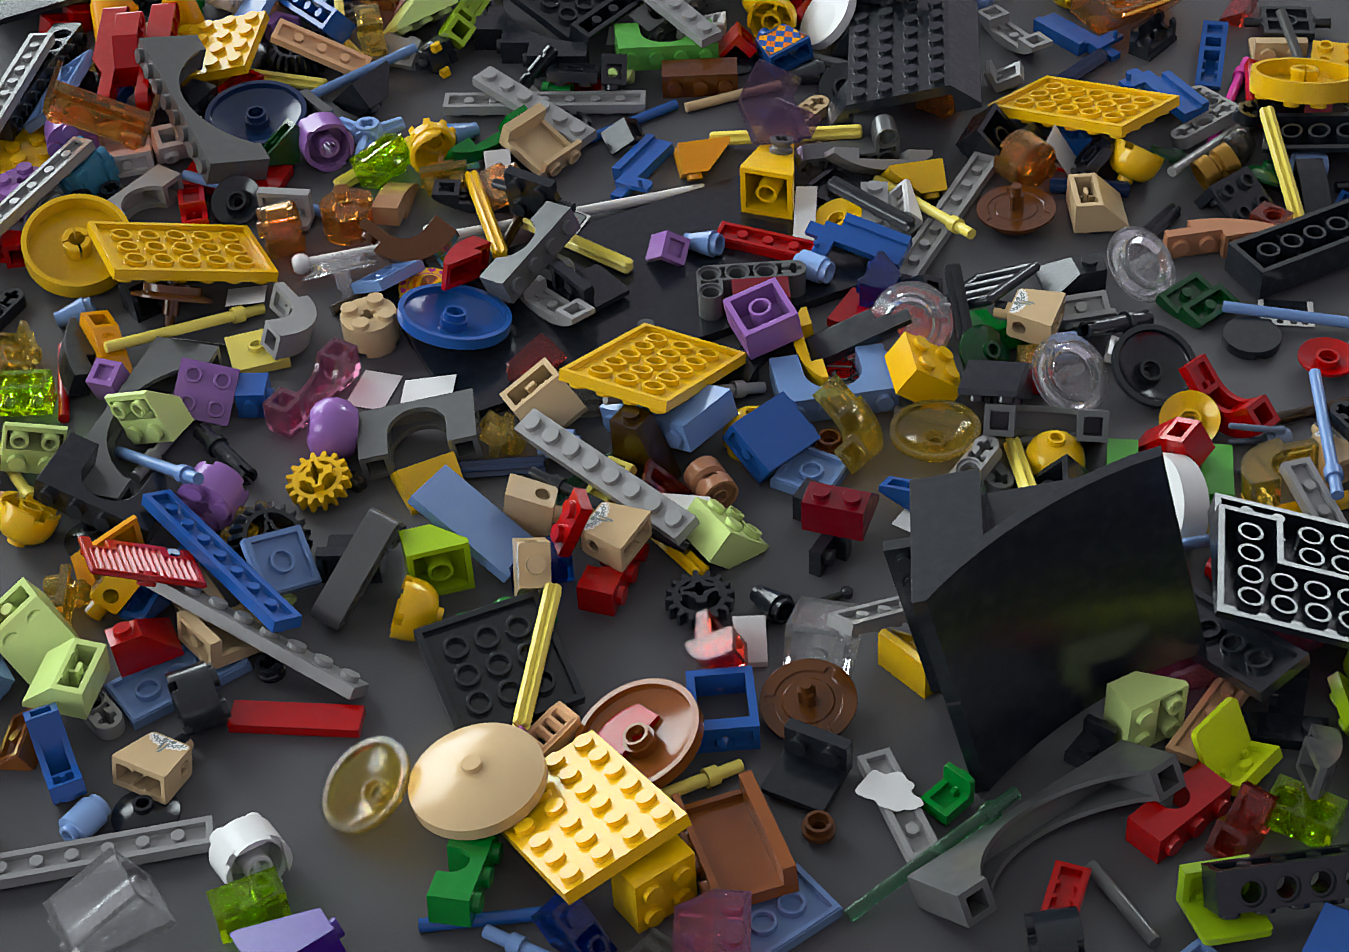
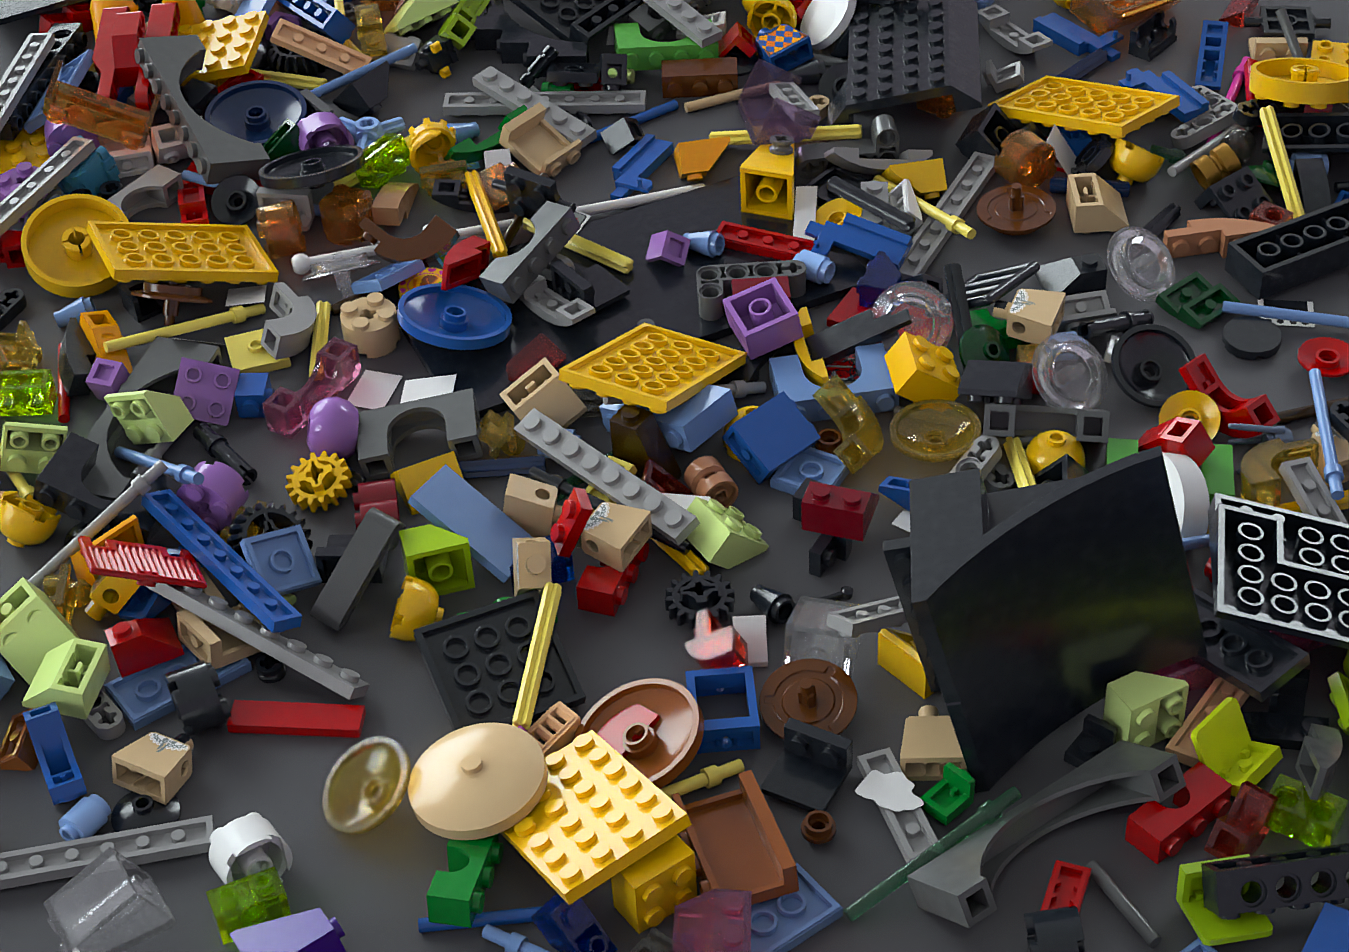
(139, 486): none -> light grey bar
(312, 167): none -> black dish
(320, 331): none -> light yellow axle
(376, 494): none -> dark red brick
(793, 94): none -> light grey plate
(929, 745): none -> tan torso

